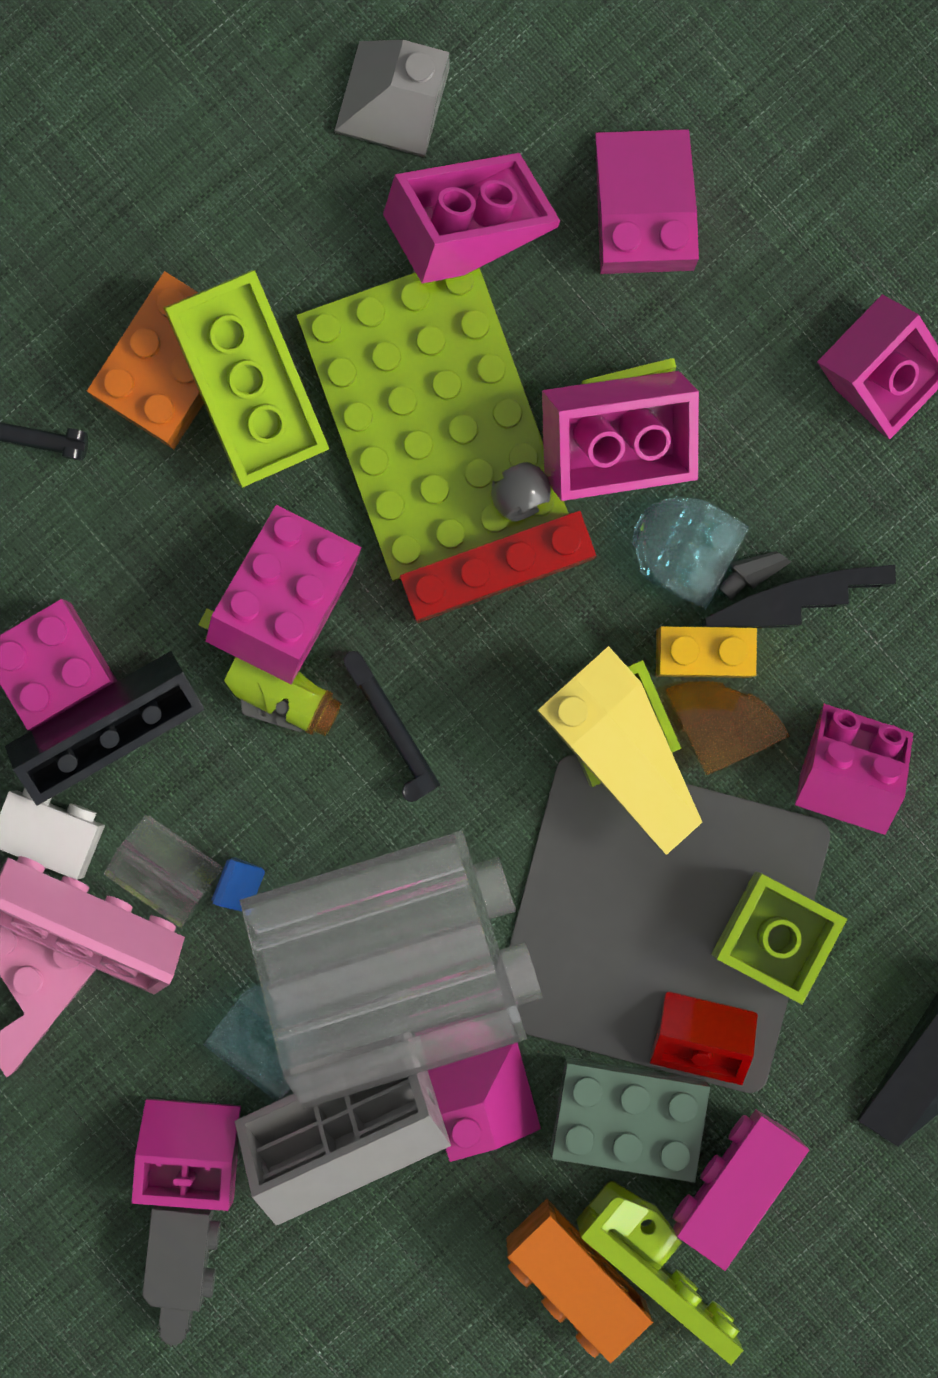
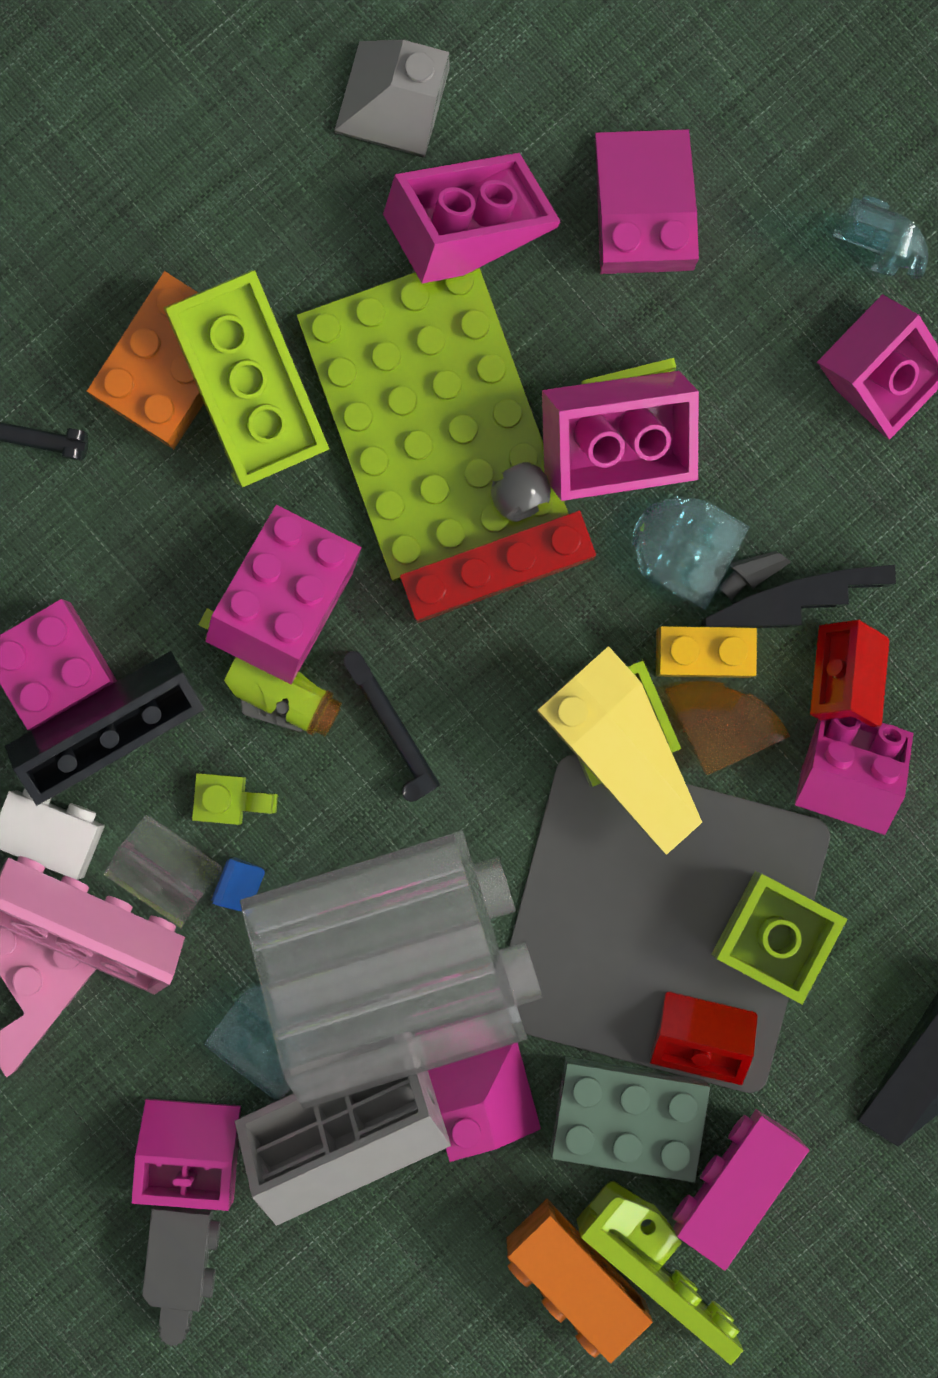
(224, 799): none -> lime plate
(850, 672): none -> red panel
(888, 233): none -> clear light blue slope

